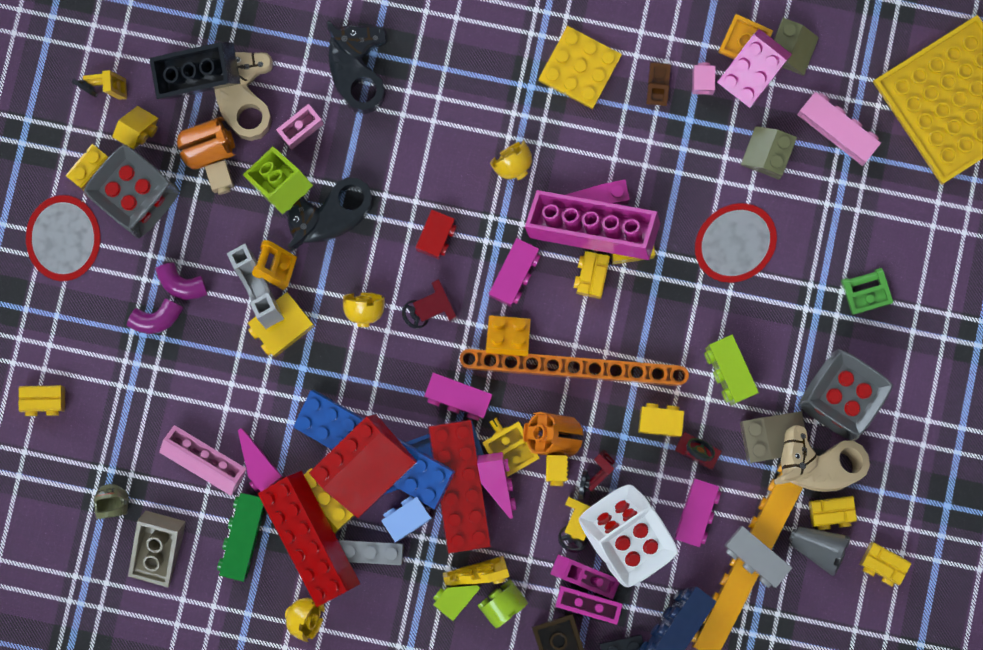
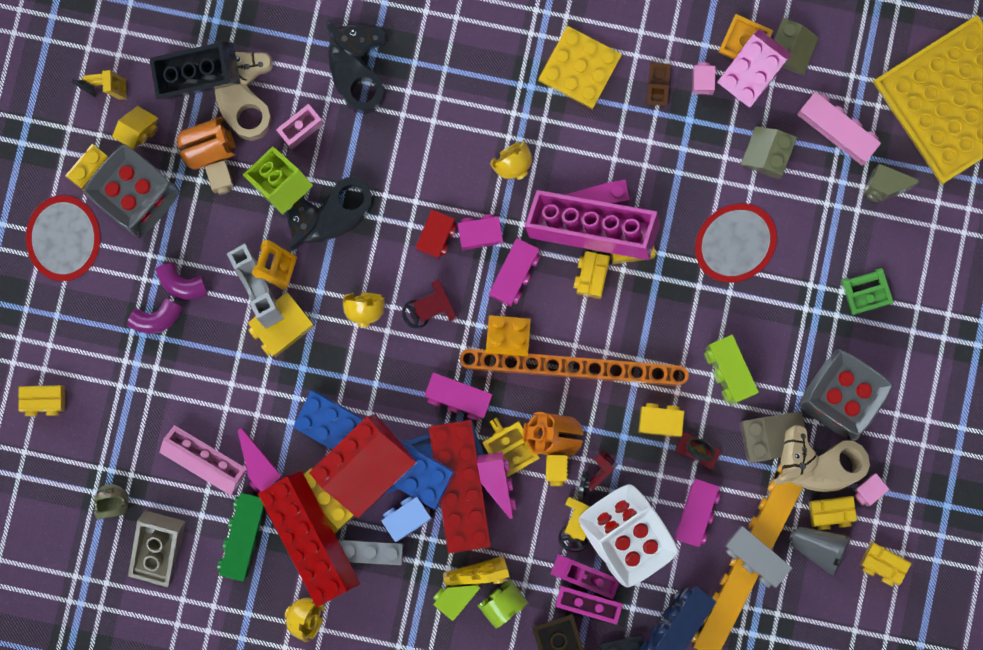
(480, 232): none -> dark pink brick
(870, 490): none -> bright pink brick
(887, 183): none -> olive slope

